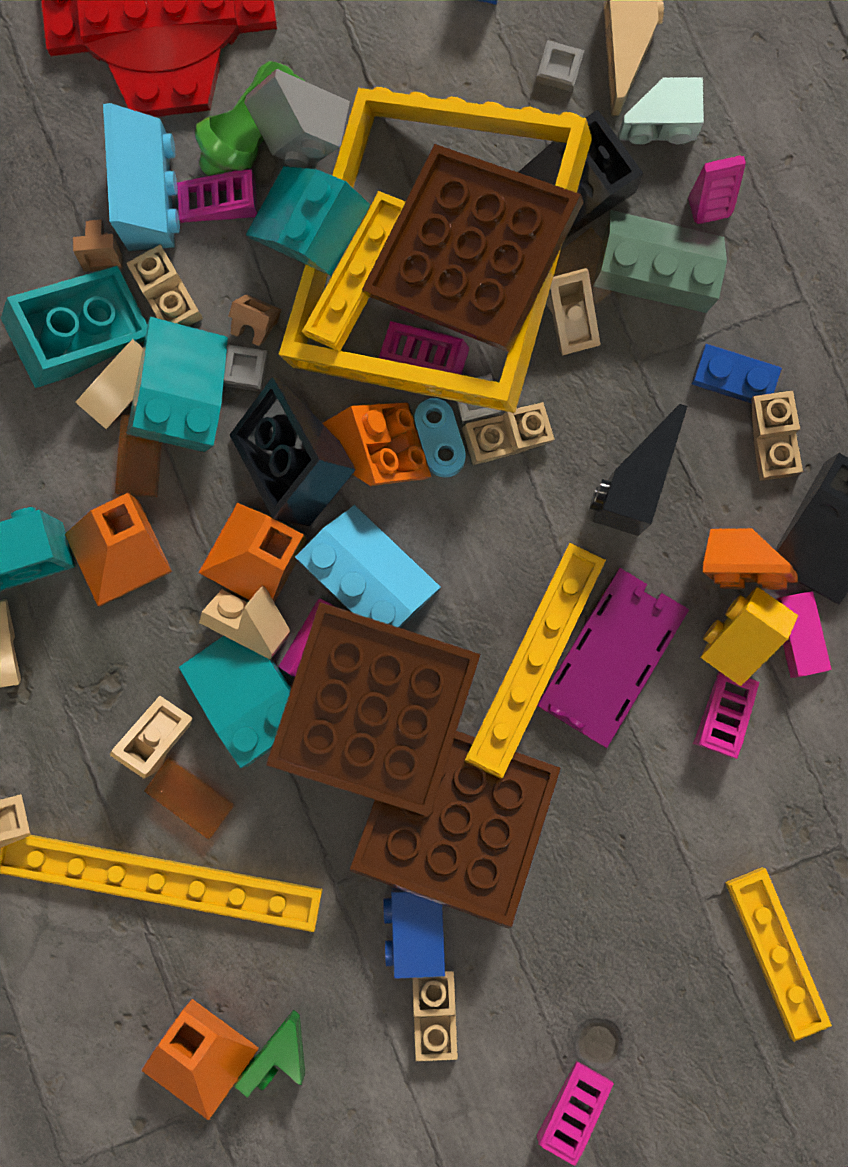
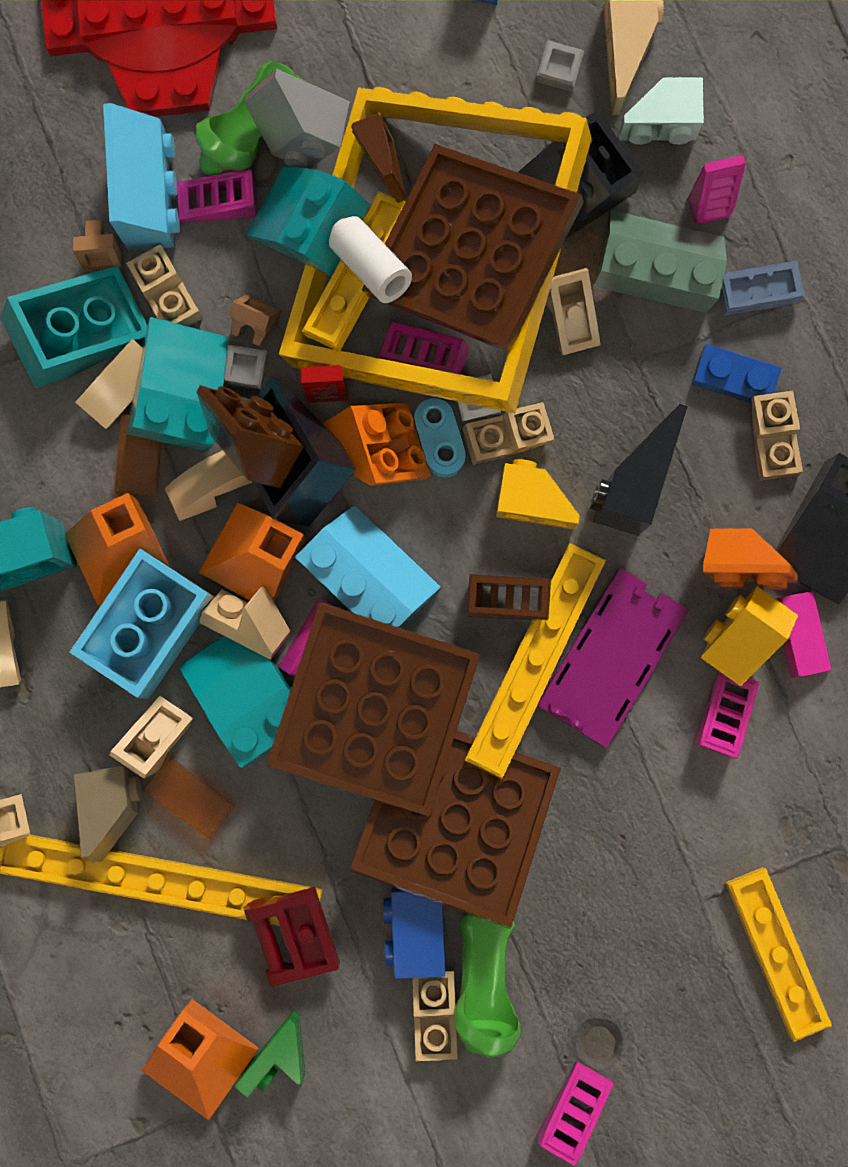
(105, 808): none -> dark tan slope
(142, 625): none -> medium azure slope
(196, 487): none -> tan slope
(250, 435): none -> reddish brown slope
(304, 934): none -> dark red plate
(324, 383): none -> red tile
(369, 259): none -> white brick
(381, 152): none -> reddish brown slope
(475, 594): none -> reddish brown slope
(484, 1011): none -> bright green hair
(533, 497): none -> yellow slope
(761, 288): none -> sand blue plate

